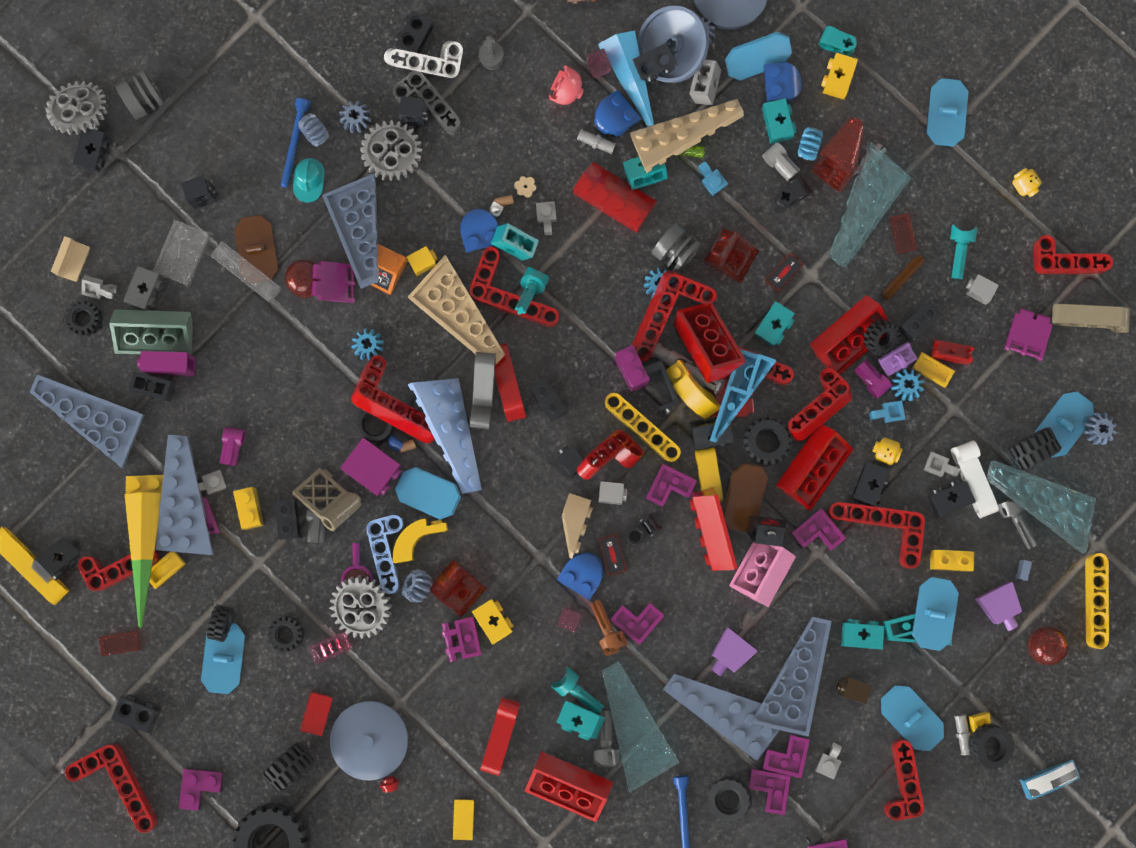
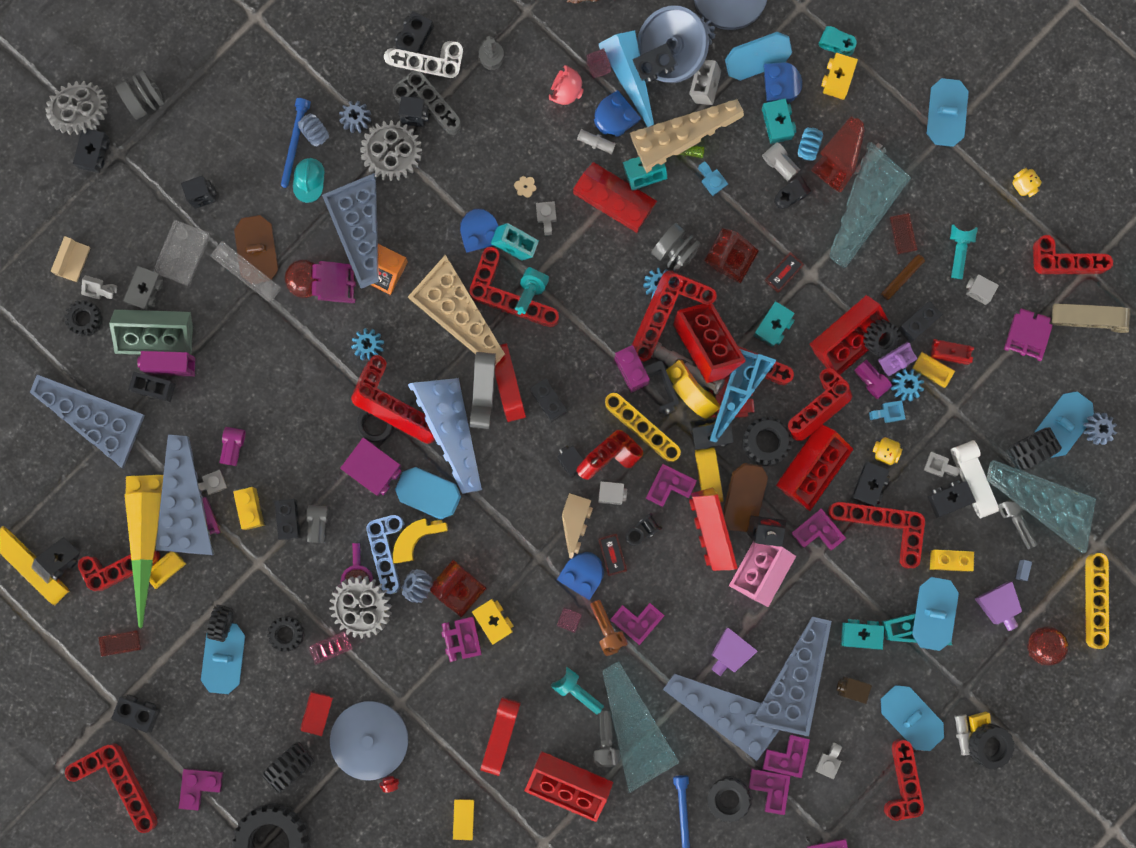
(340, 507): dark tan piece -> none
(400, 446): arm -> none
(422, 260): yellow brick -> none
(499, 203): arm -> none
(591, 721): teal brick -> none
(1049, 779): slope -> none

